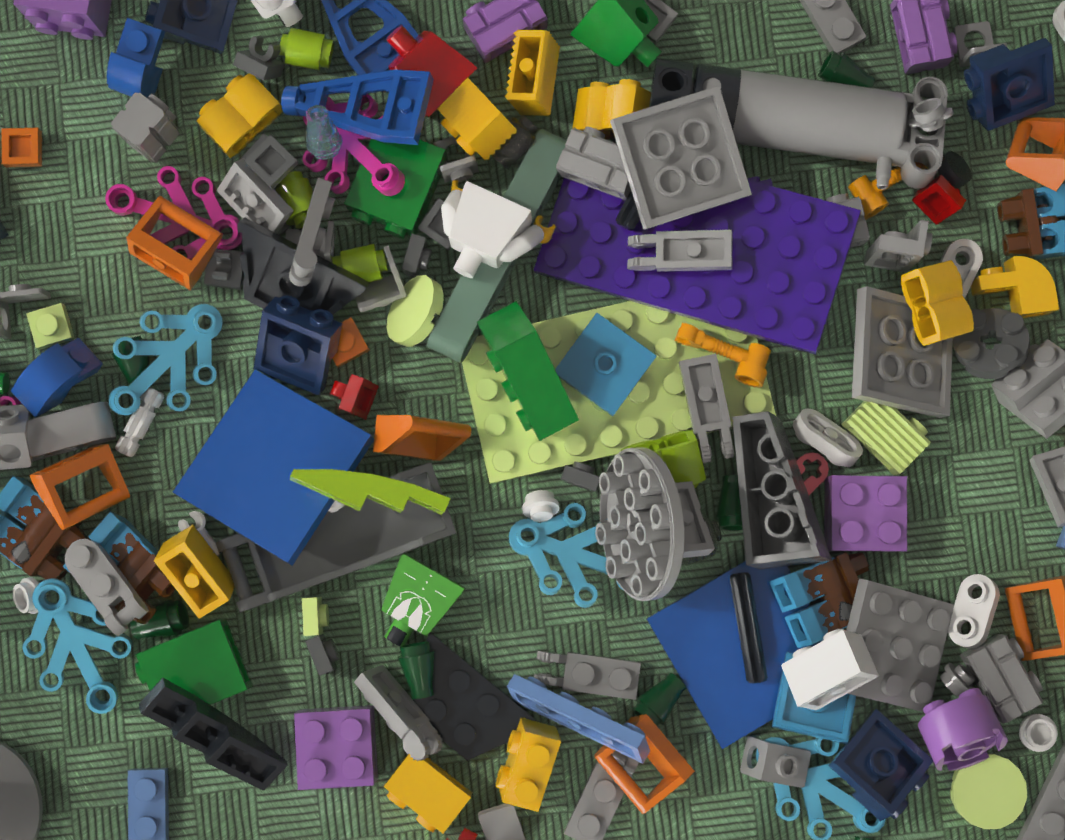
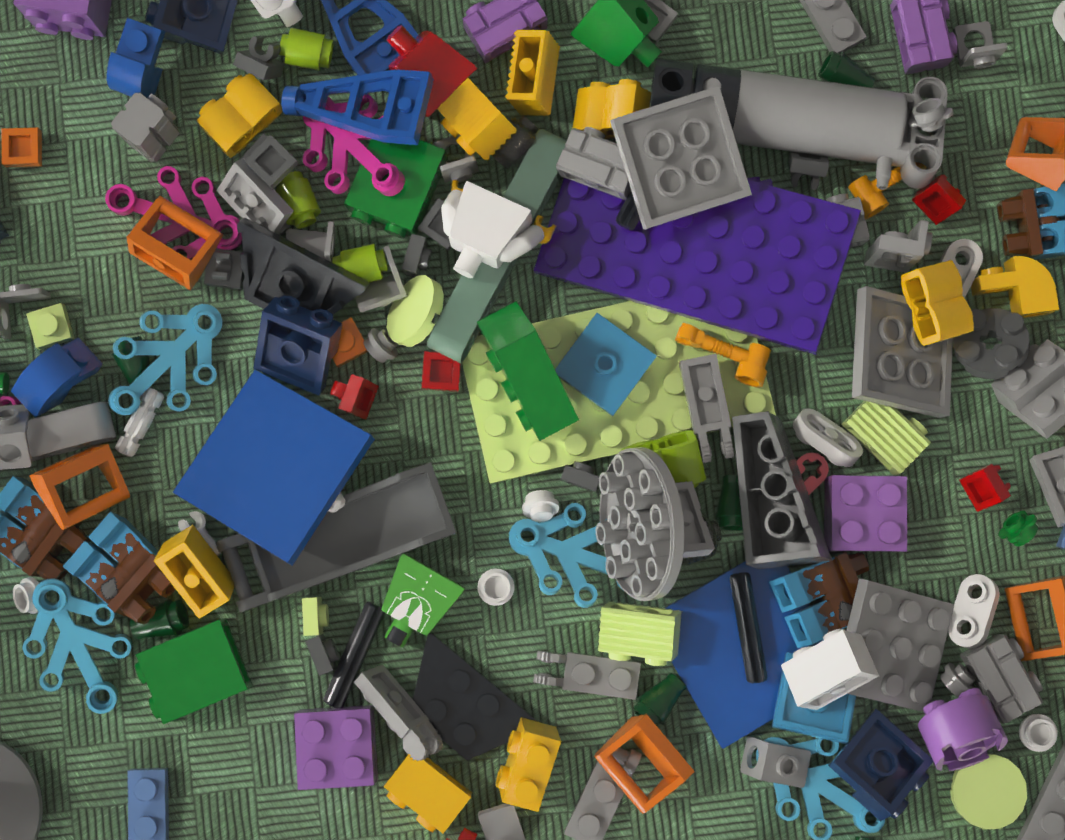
(104, 584): light grey plate -> none
(213, 733): black slope -> none
(311, 234): light grey plate -> none
(321, 134): clear light blue cone -> none
(354, 487): lime slope -> none
(354, 655): none -> black axle
(380, 345): none -> light grey plate
(418, 436): orange tile -> none
(418, 668): dark green cone -> none
(440, 372): none -> red tile
(495, 587): none -> white plate
(591, 723): medium blue plate -> none
(639, 632): none -> yellowish green brick
(684, 251): light grey hinge -> none
(807, 164): none -> dark grey tile
(955, 169): black tile -> none
(985, 487): none -> red tile
(1010, 83): dark blue plate -> none
(1019, 528): none -> green plate

